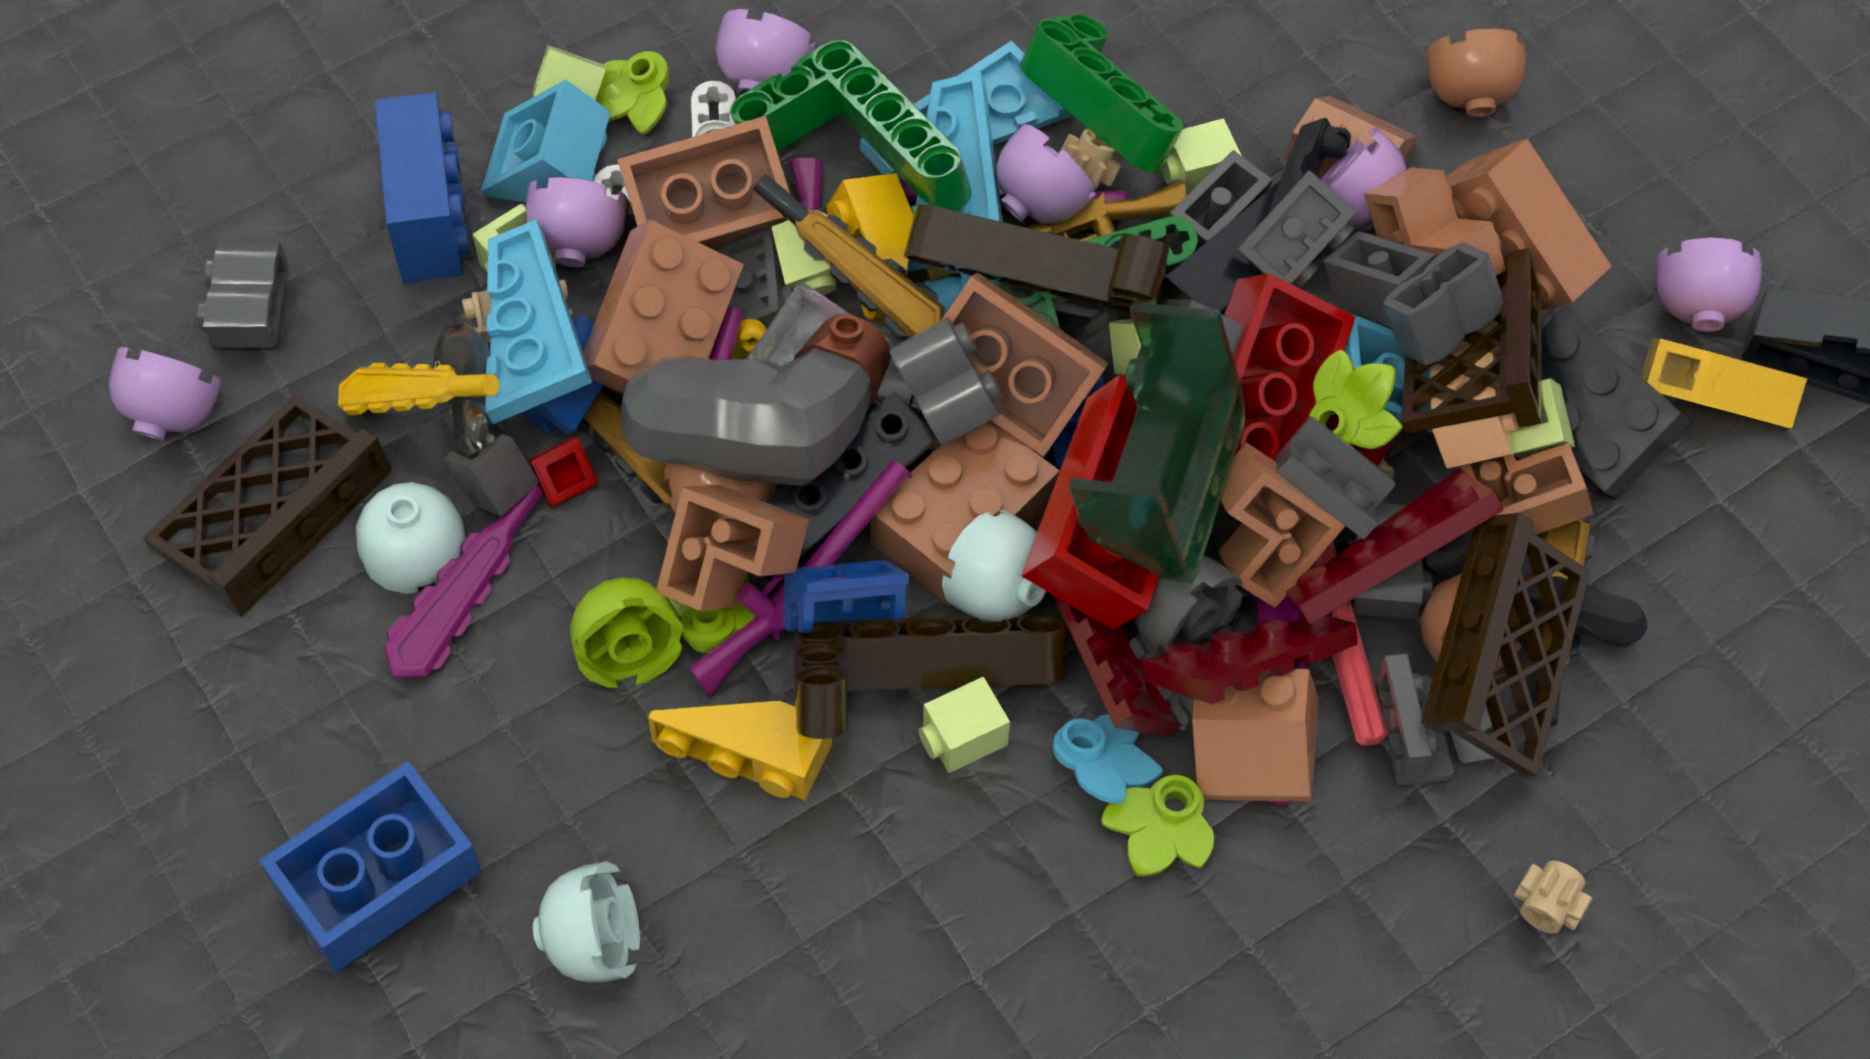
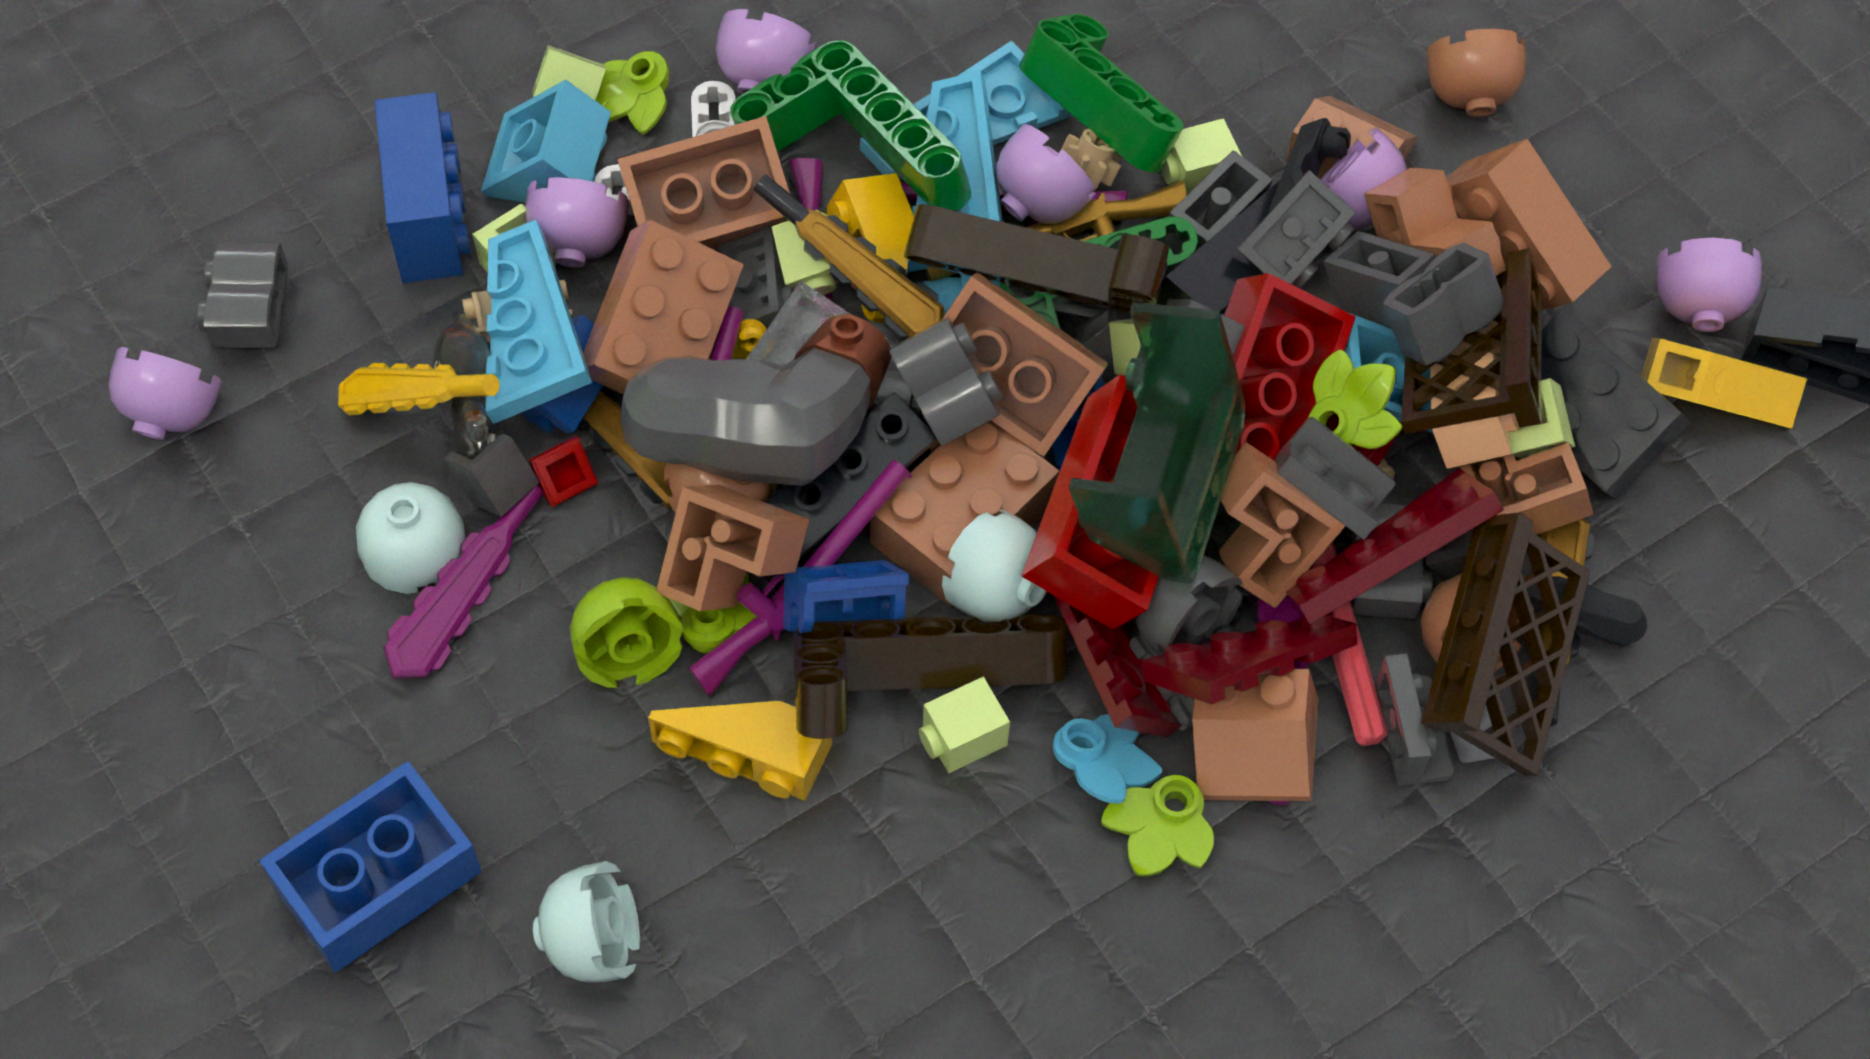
(295, 521): dark brown fence -> none
(1553, 896): tan gear -> none

